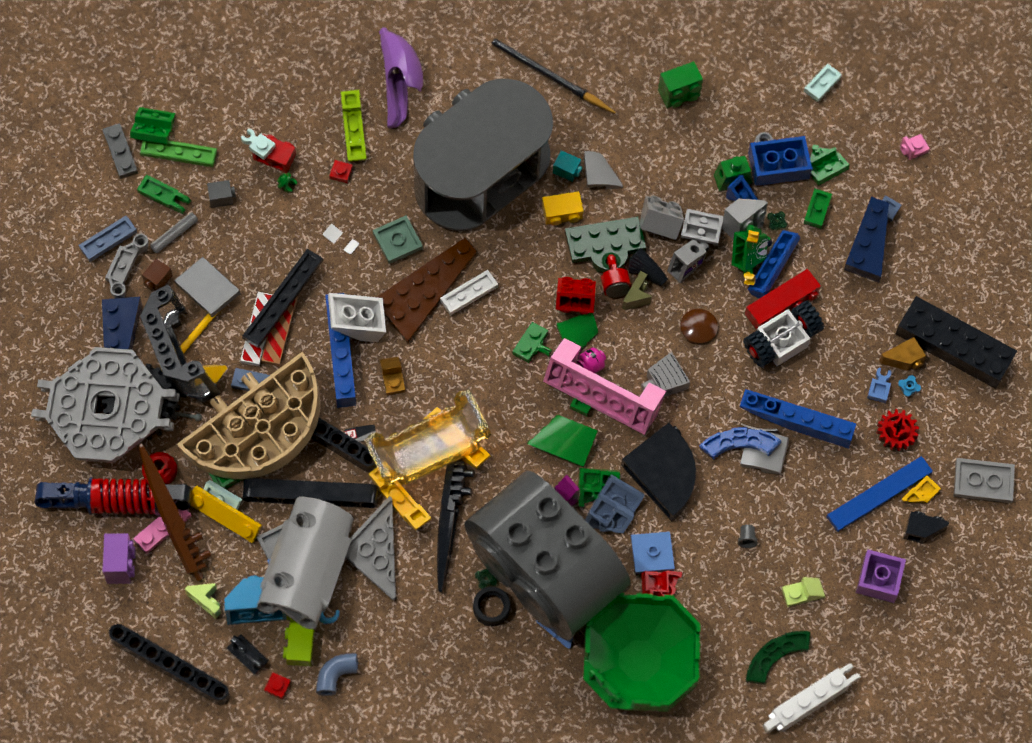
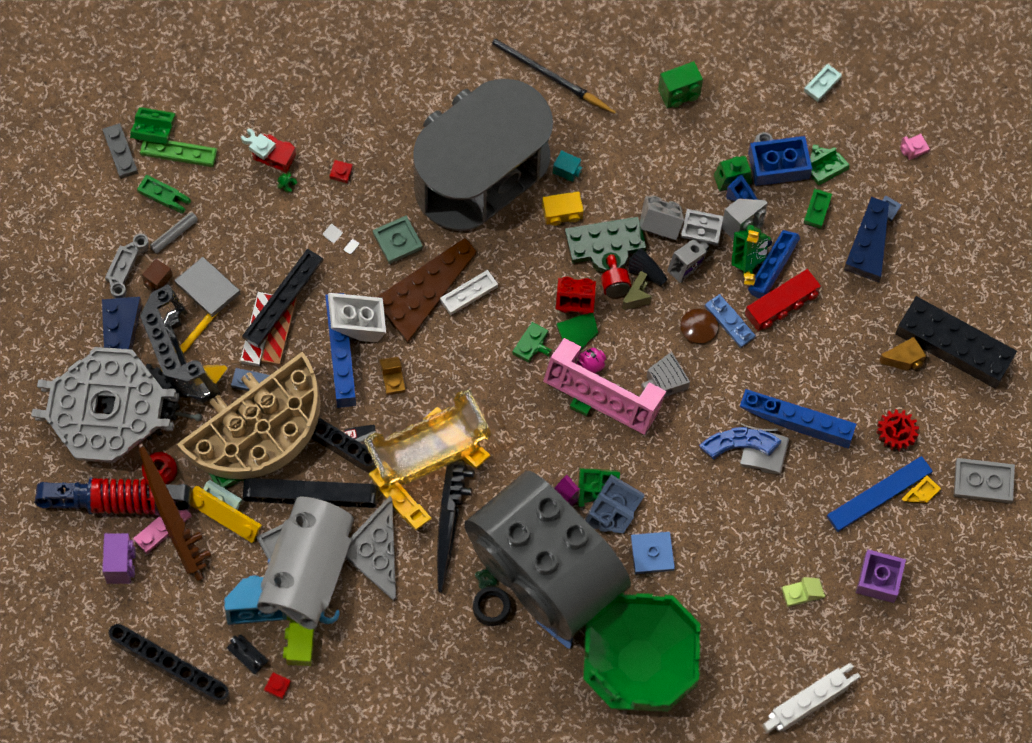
(107, 238): sand blue plate -> none
(201, 595): yellowish green slope -> none
(221, 193): dark grey brick -> none
(333, 670): sand blue cylinder -> none
(353, 125): lime slope -> none
(400, 55): medium lavender piece -> none
(565, 439): green slope -> none
(599, 172): light grey slope -> none
(660, 582): red slope -> none
(664, 470): black brick -> none
(730, 321): none -> medium blue plate
(747, 537): dark grey piece -> none
(773, 225): clear green plate -> none
(774, 650): dark green tile -> none
(784, 335): brick -> none
(879, 387): medium blue plate -> none
(908, 391): dark azure plate -> none
(923, 528): black slope -> none

